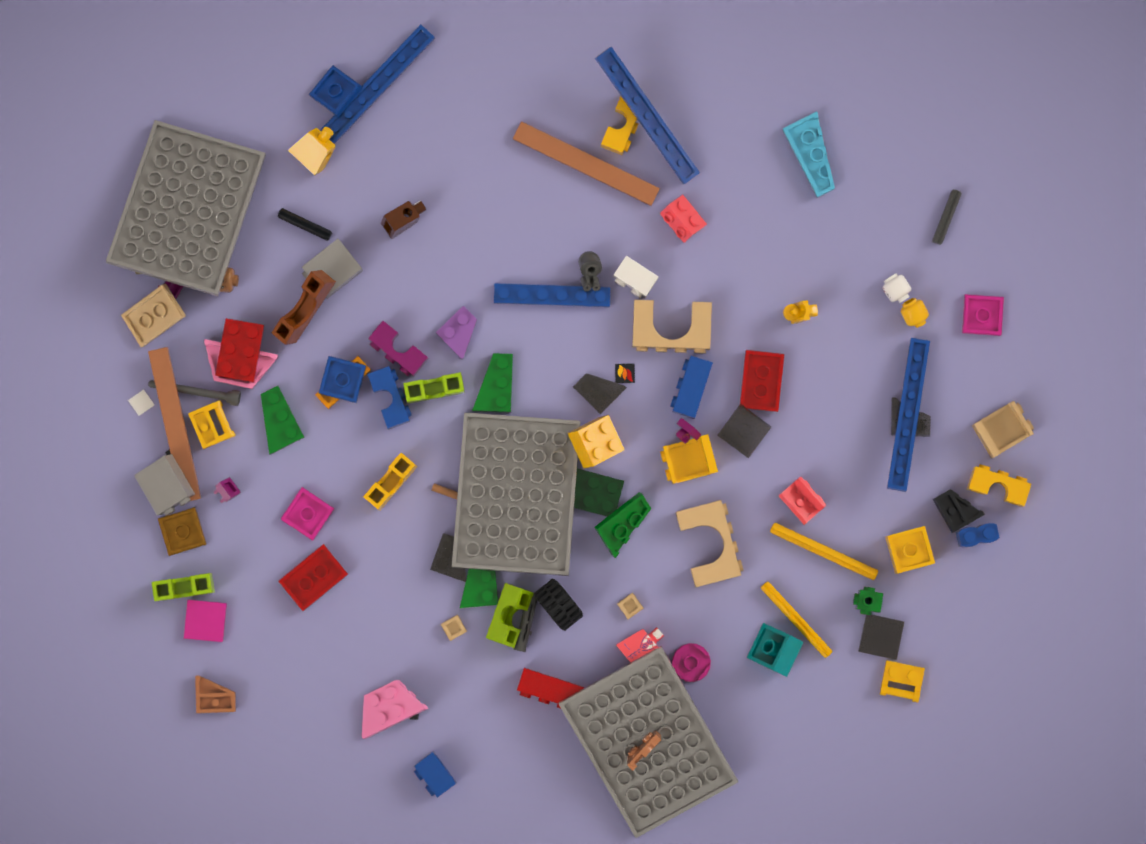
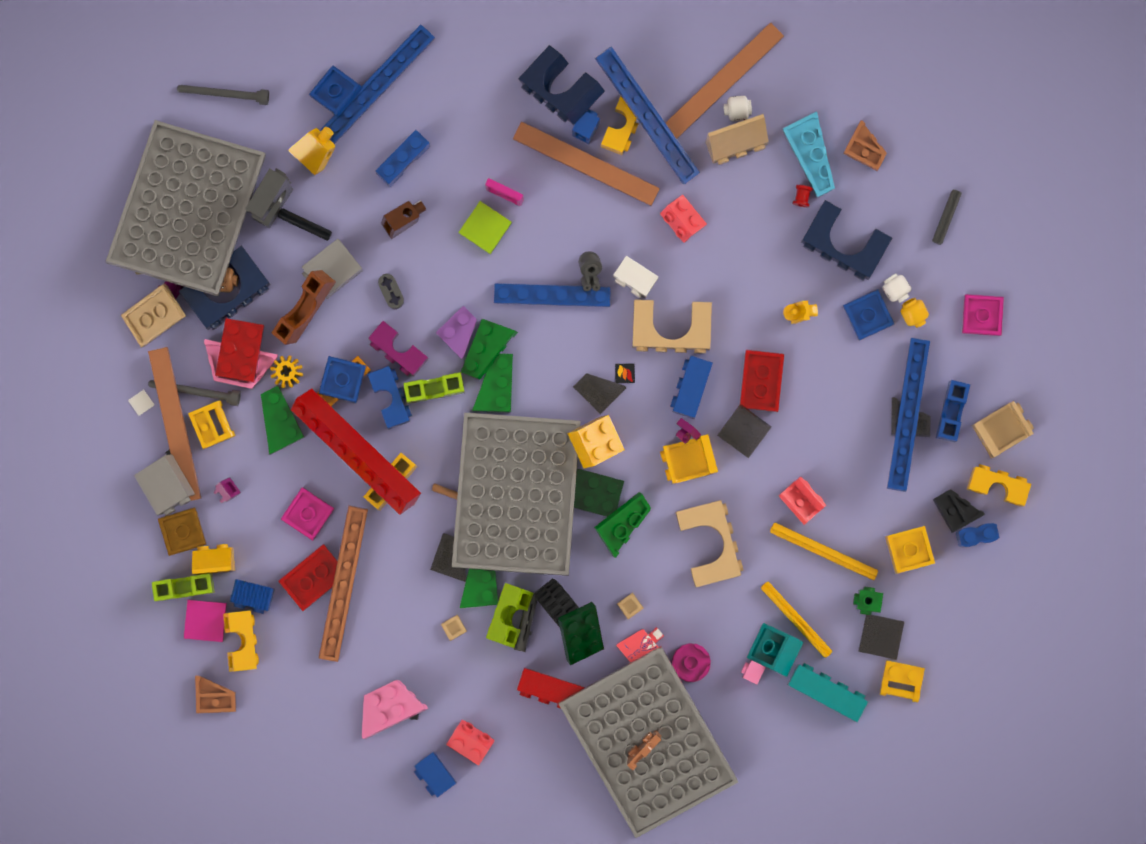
(213, 560): none -> yellow slope
(245, 656): none -> yellow arch
(251, 595): none -> blue brick
(252, 283): none -> dark blue arch
(260, 96): none -> dark grey piece
(270, 197): none -> dark grey arch
(292, 375): none -> yellow gear
(343, 583): none -> nougat tile
(355, 451): none -> red brick
(386, 293): none -> dark grey beam
(402, 157): none -> blue arch
(470, 742): none -> coral bracket
(485, 227): none -> lime tile
(487, 344): none -> green wing
(504, 192): none -> dark pink tile
(569, 104): none -> dark blue arch
(581, 633): none -> dark green plate
(586, 126): none -> blue brick
(724, 80): none -> nougat tile
(737, 139): none -> tan slope
(738, 108): none -> white head
(752, 671): none -> bright pink plate
(802, 196): none -> red bush
(828, 693): none -> teal brick
(861, 263): none -> dark blue arch
(865, 148): none -> nougat wing
(868, 315): none -> blue tile
(952, 409): none -> blue arch

